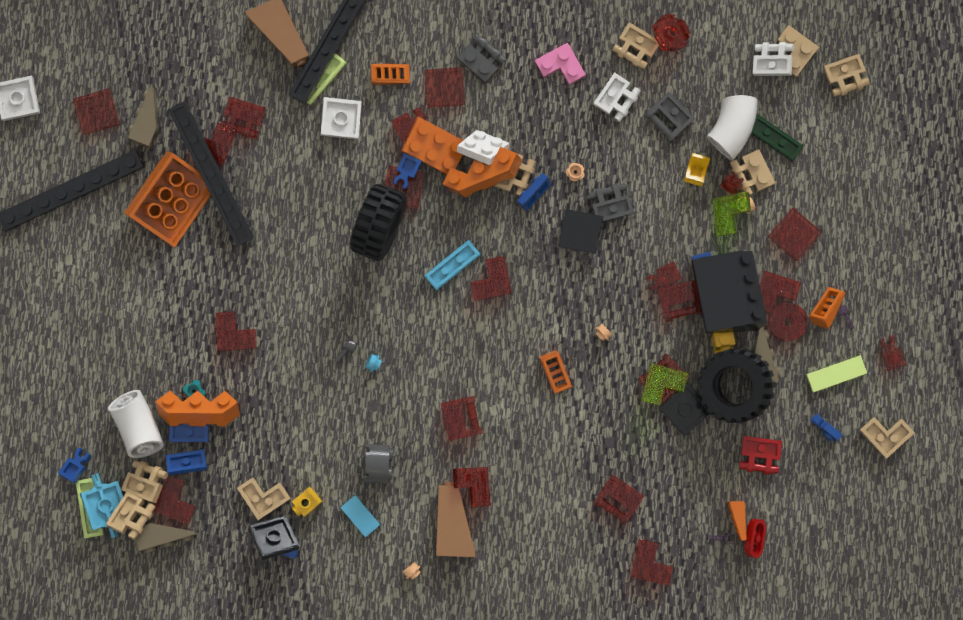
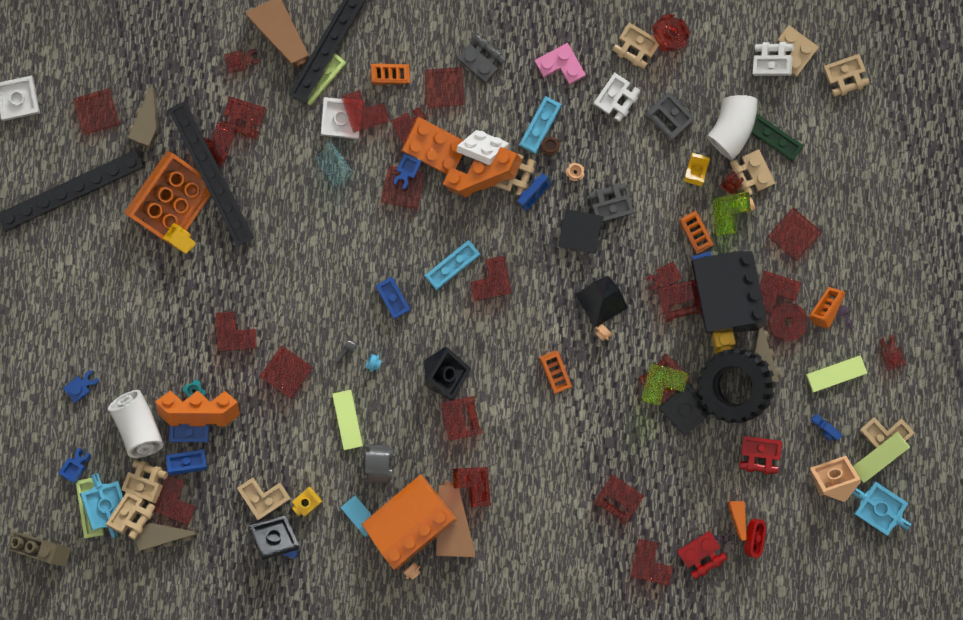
(39, 549): none -> dark tan slope
(79, 388): none -> blue plate
(179, 238): none -> yellow brick
(237, 60): none -> clear red plate
(286, 372): none -> clear red plate
(333, 164): none -> clear light blue panel
(347, 420): none -> yellowish green tile
(363, 117): none -> clear red plate
(378, 222): black tyre -> none
(393, 297): none -> blue plate
(408, 522): none -> orange slope
(445, 373): none -> black slope
(540, 125): none -> medium azure tile
(550, 146): none -> reddish brown plate
(601, 300): none -> black slope
(698, 222): none -> orange slope
(699, 549): none -> red plate
(835, 478): none -> light nougat slope
(880, 457): none -> yellowish green tile
(881, 508): none -> medium azure plate

